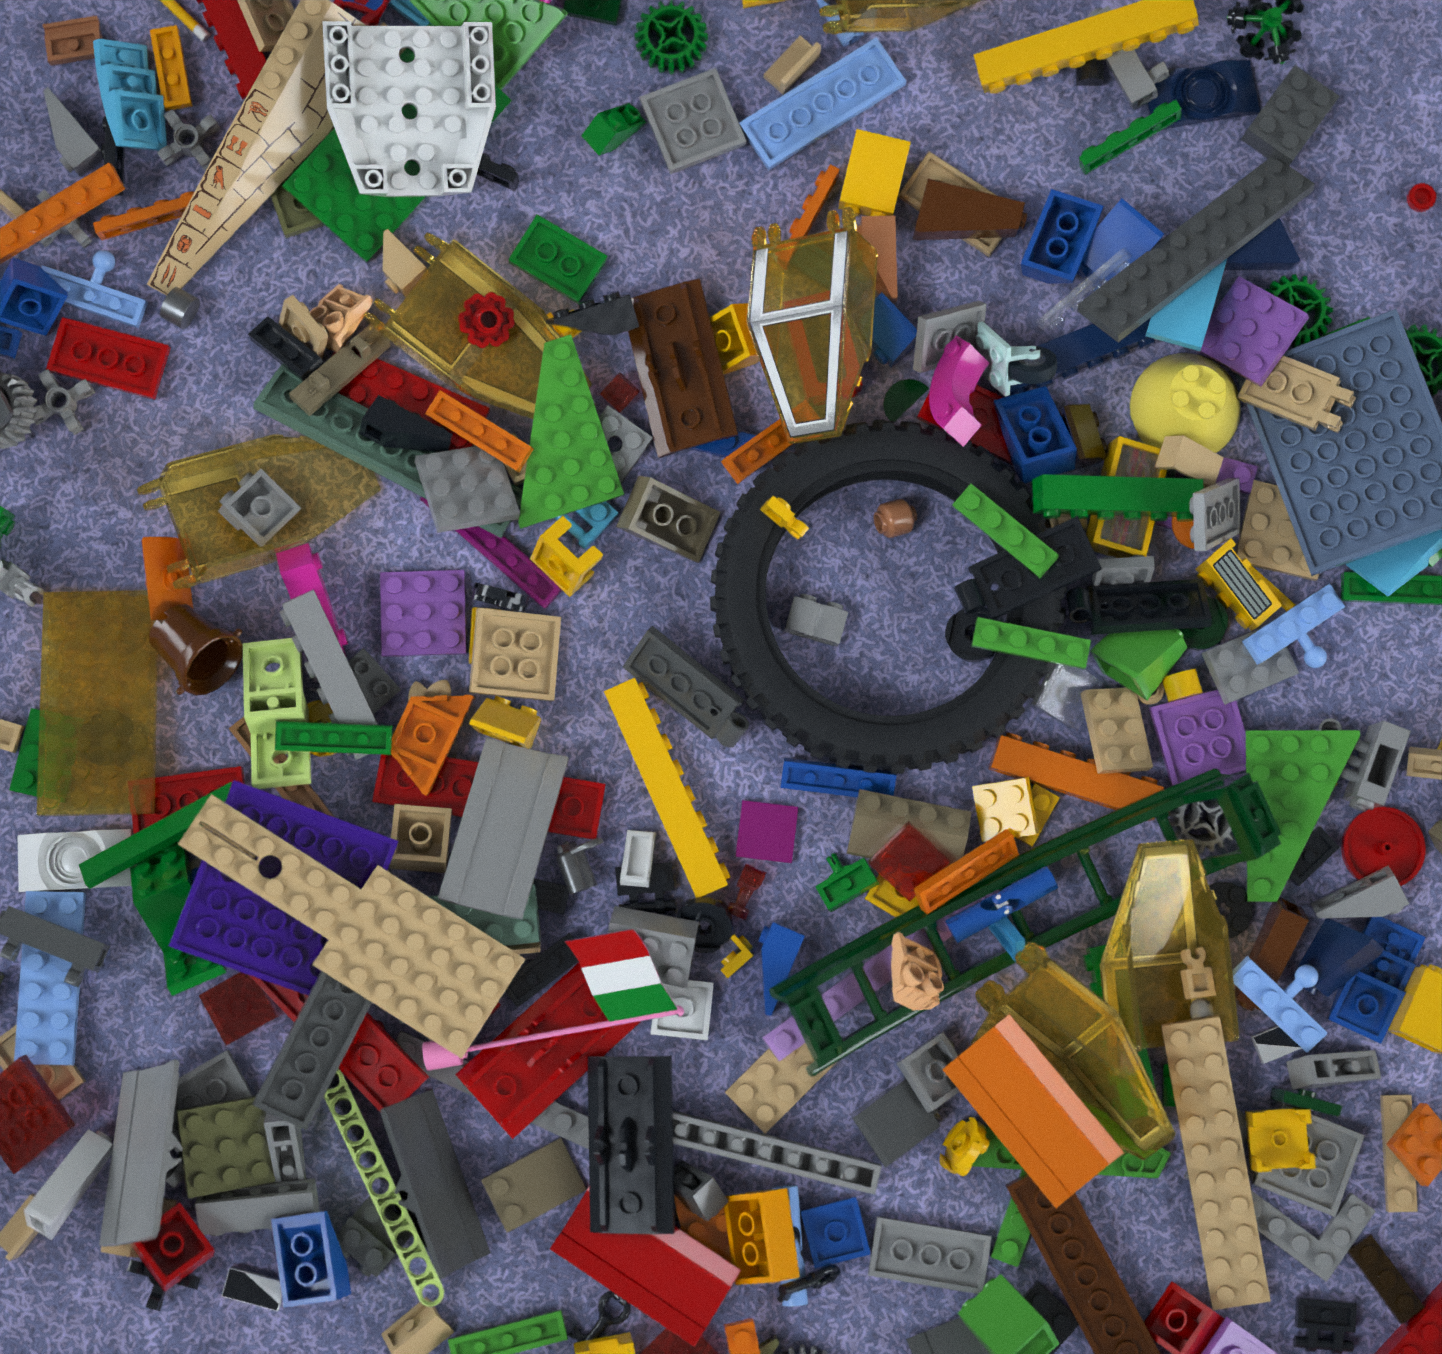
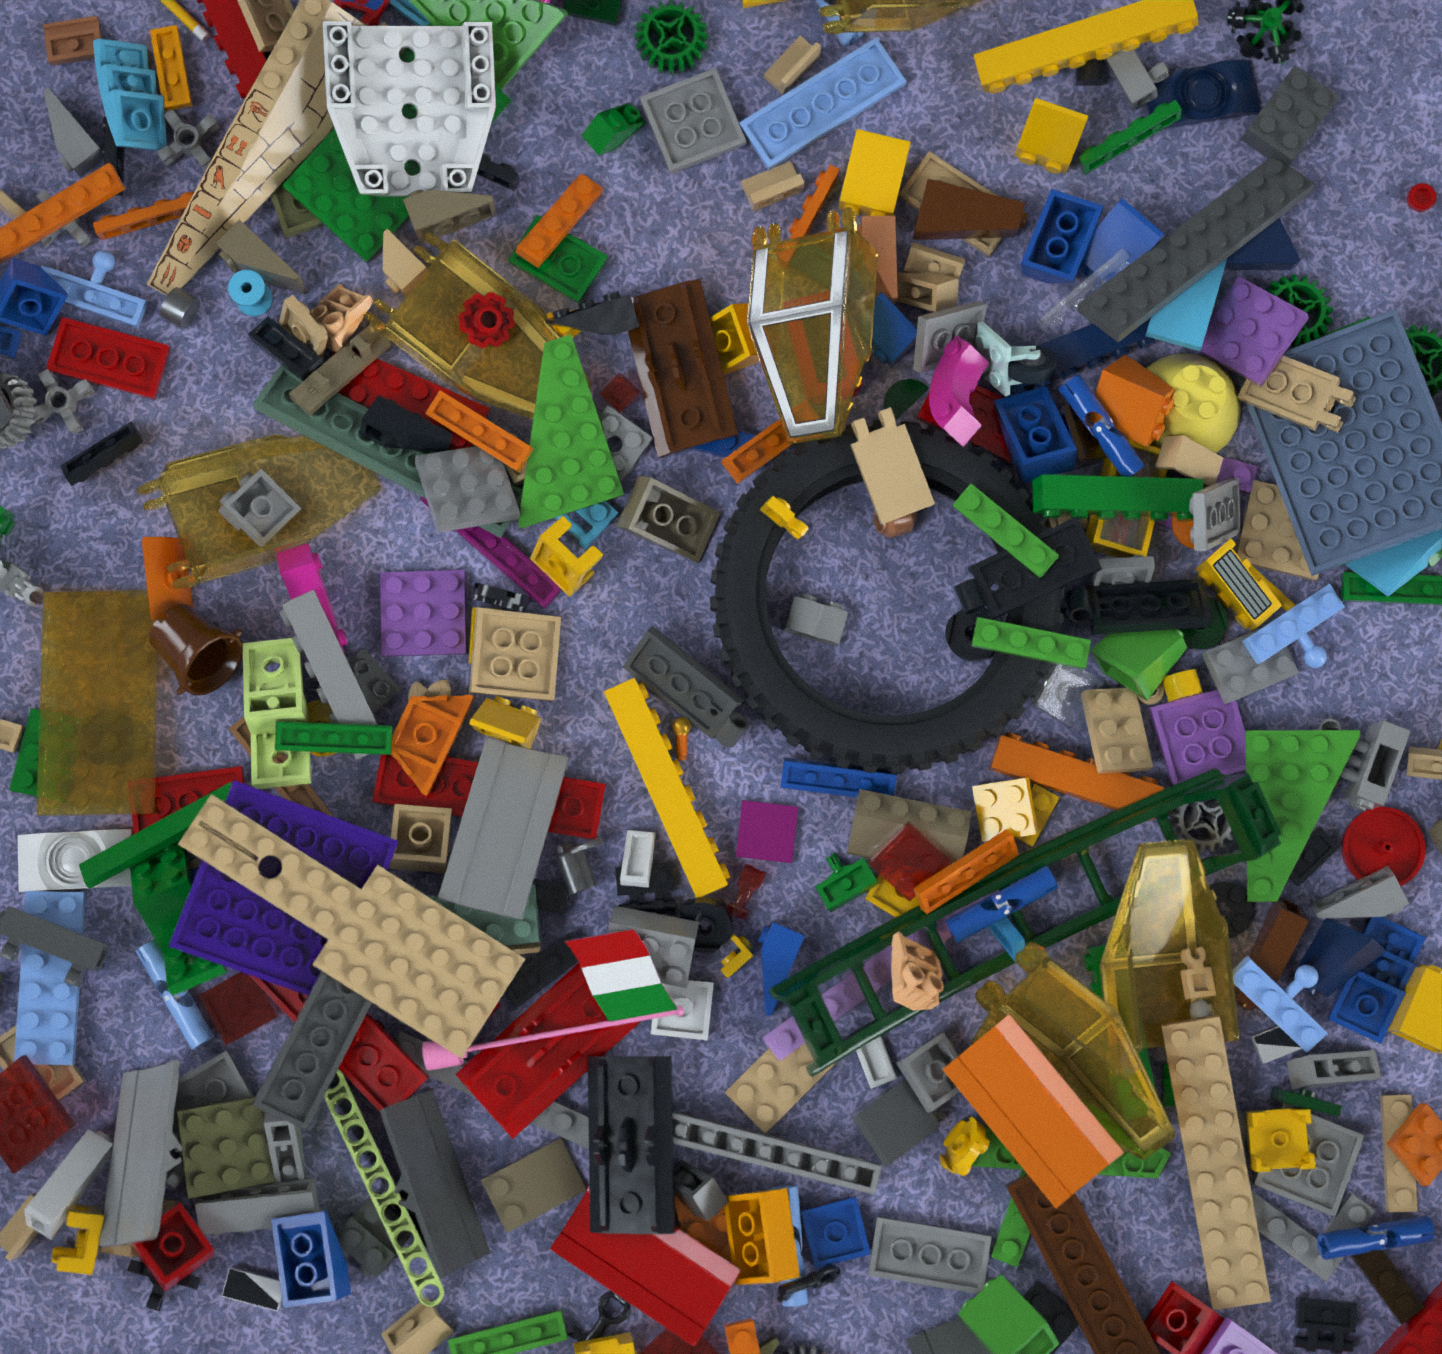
(82, 1258): none -> yellow panel
(101, 454): none -> black plate
(187, 1015): none -> light blue piece
(246, 251): none -> dark tan slope
(250, 293): none -> medium azure piece
(446, 211): none -> dark tan slope
(559, 220): none -> orange plate
(681, 728): none -> piece
(772, 186): none -> tan panel
(876, 1063): none -> white tile
(890, 468): none -> tan tile
(927, 290): none -> tan slope
(928, 260): none -> tan plate
(1050, 136): none -> yellow slope
(1110, 439): none -> blue piece
(1134, 400): none -> orange slope
(1363, 1240): none -> blue piece

